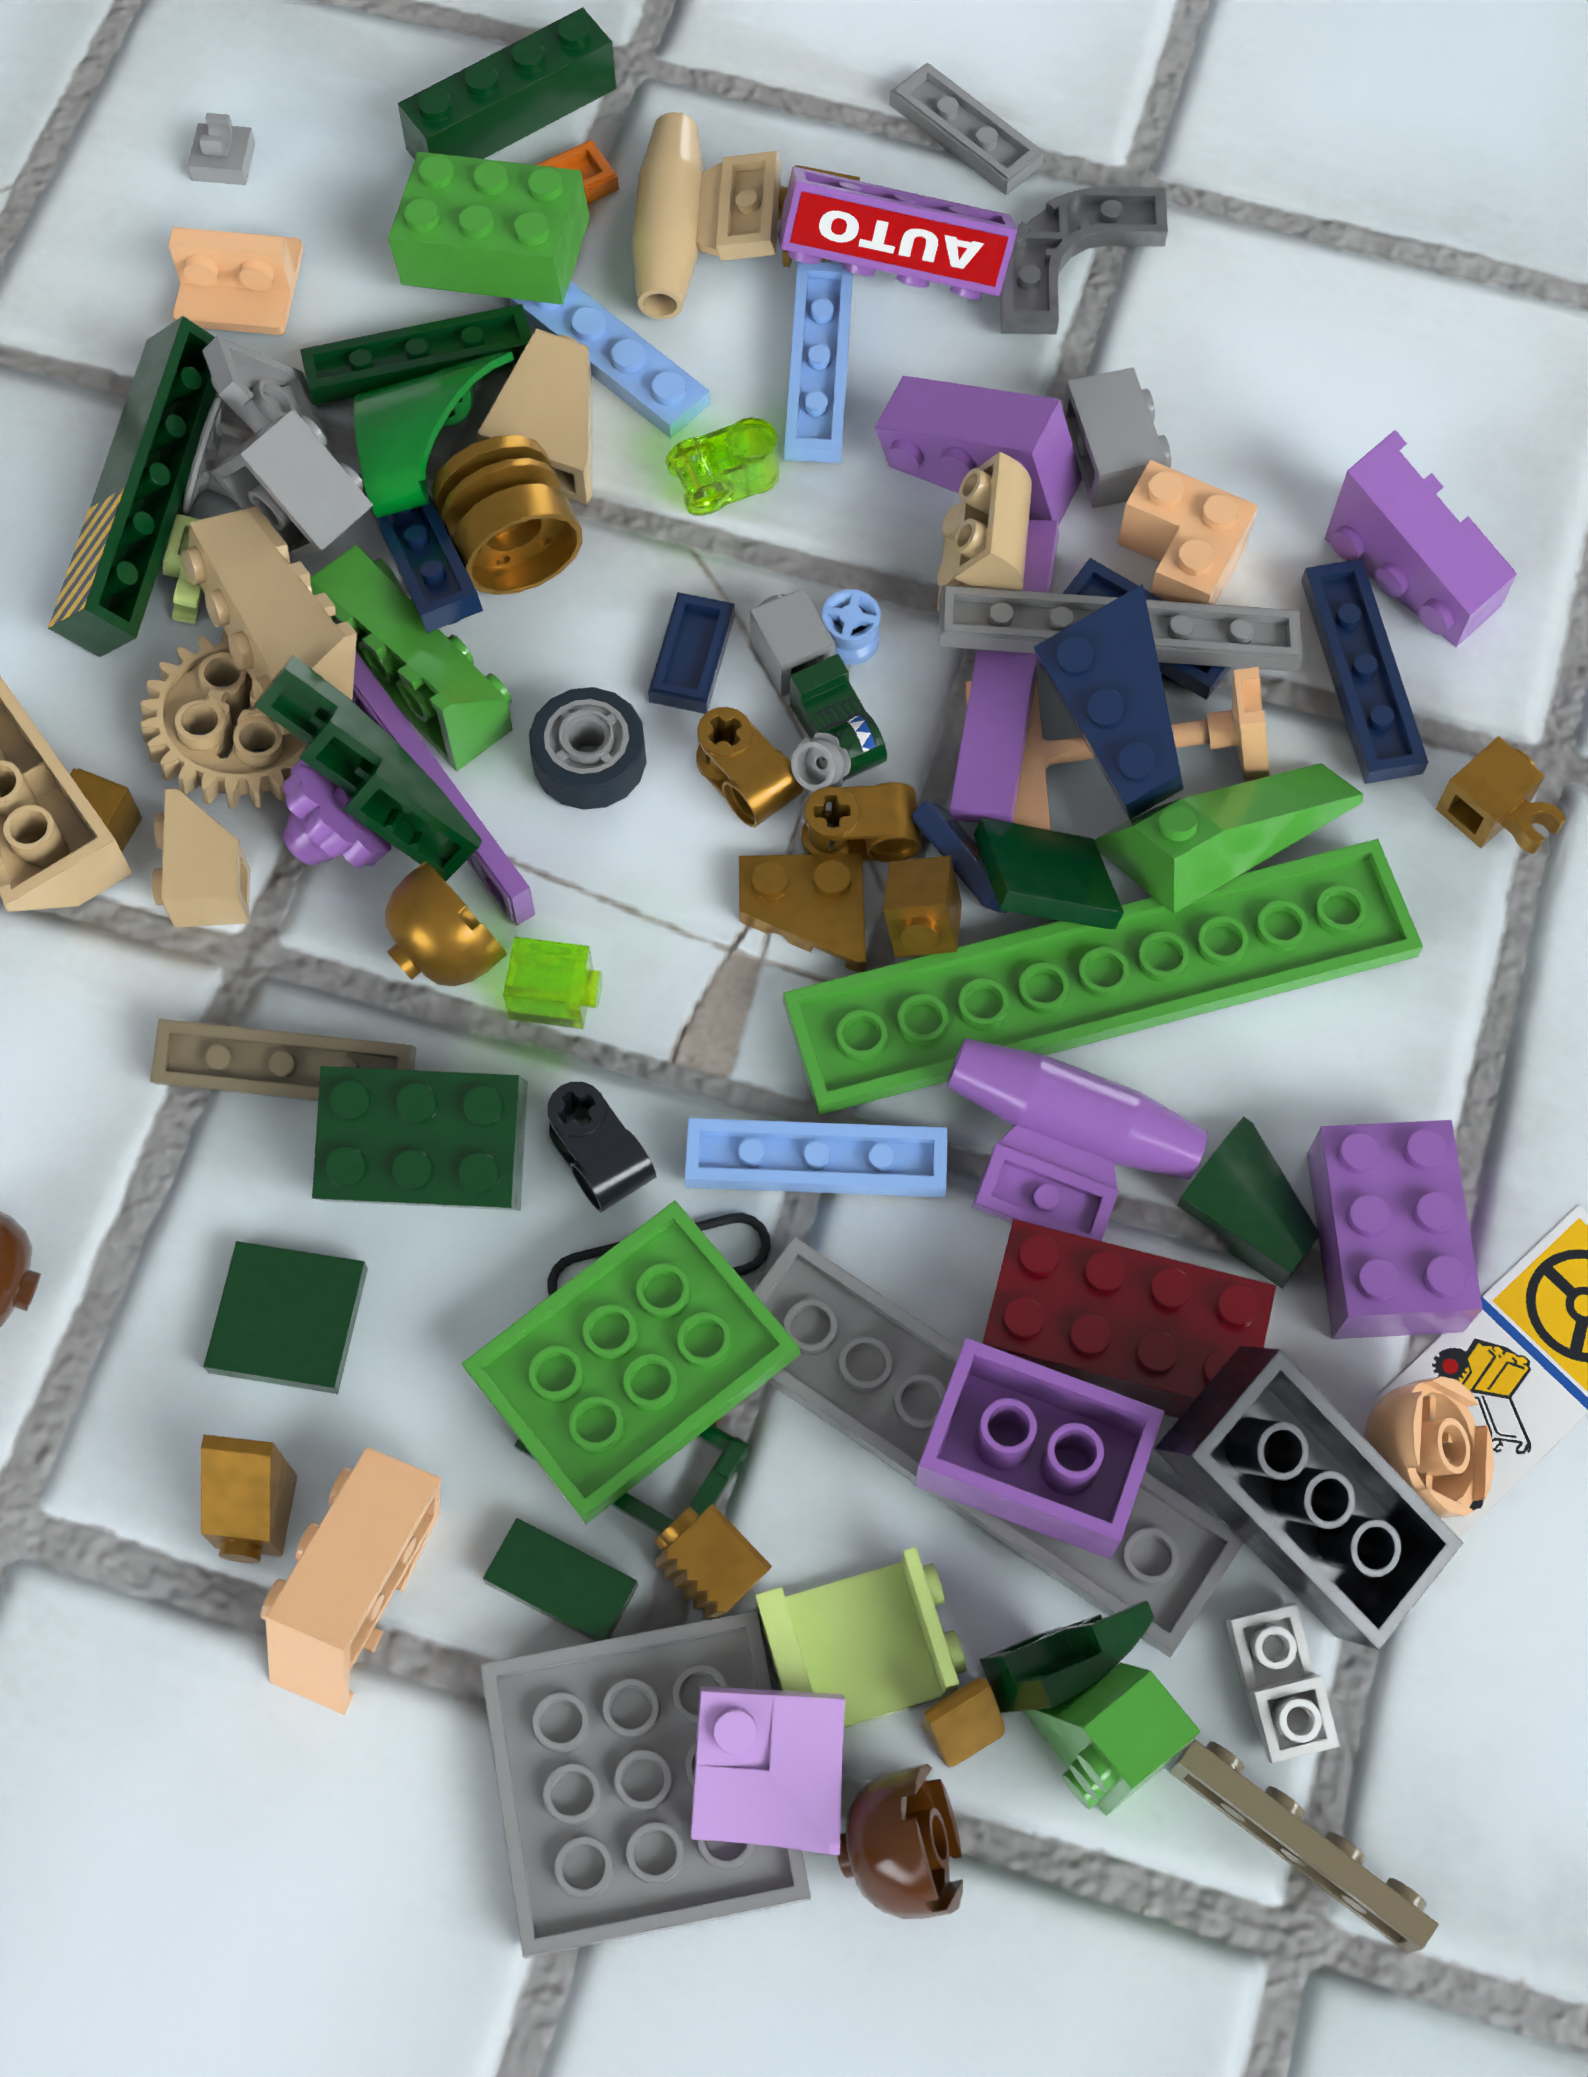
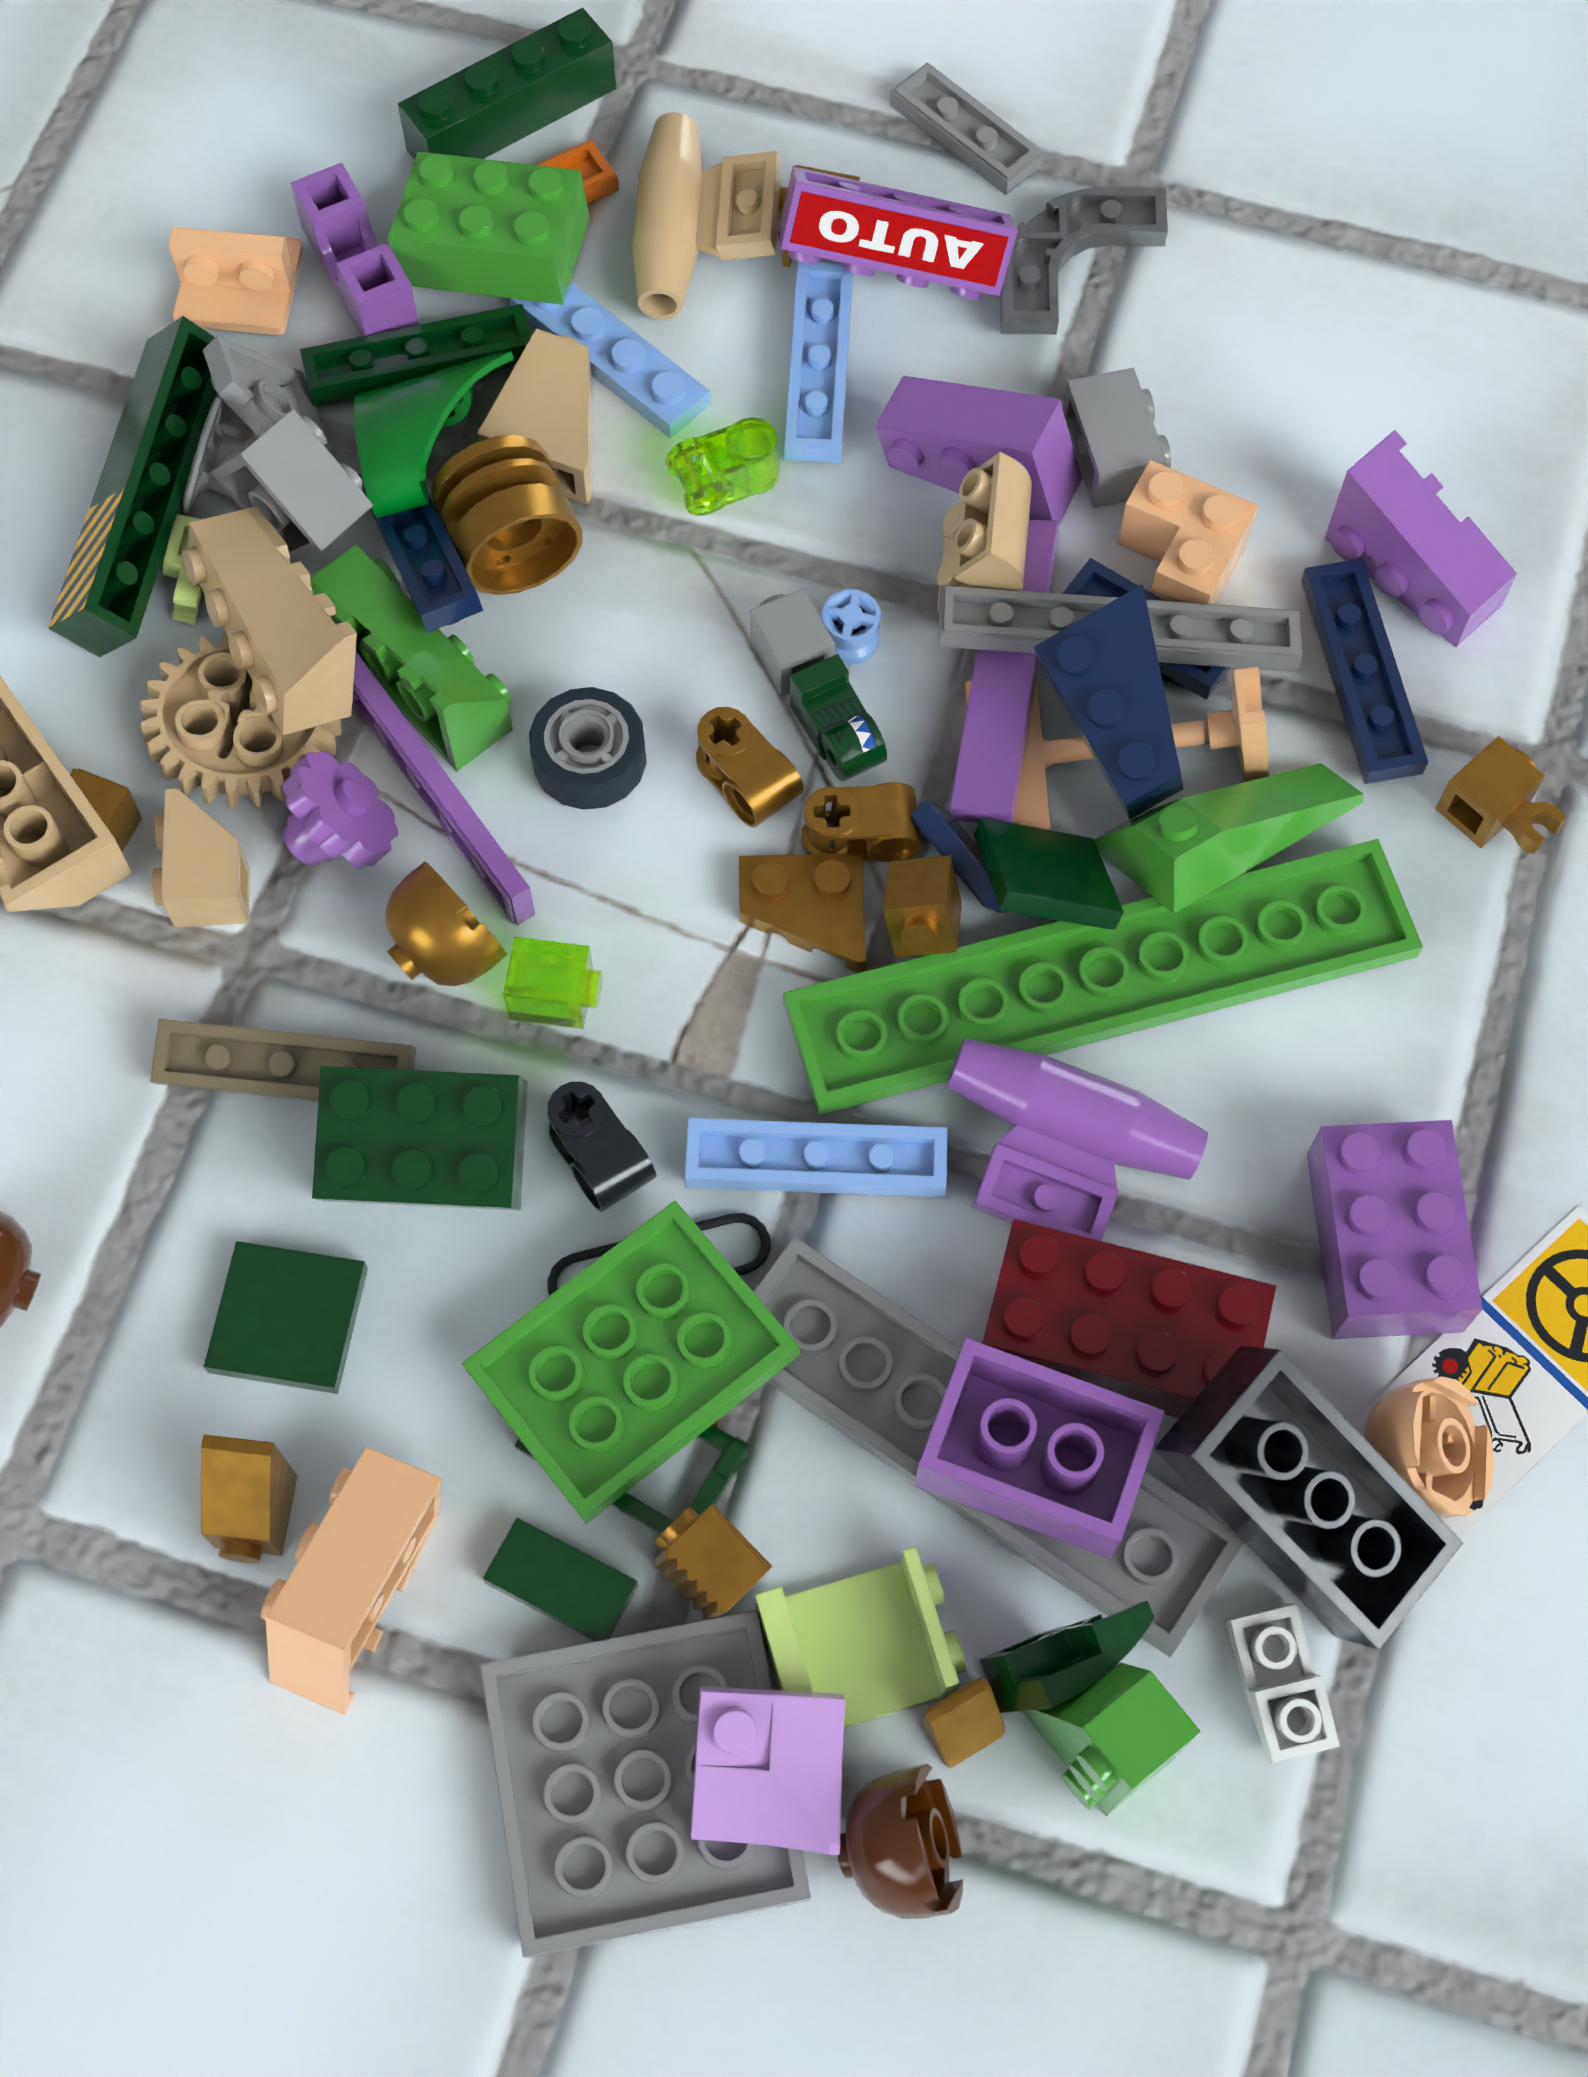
(221, 151): light grey tile -> none
(343, 240): none -> medium lavender arch
(358, 756): dark green slope -> none
(691, 653): dark blue tile -> none
(807, 767): light grey plate -> none
(1251, 1205): dark green slope -> none
(1326, 1860): dark tan plate -> none

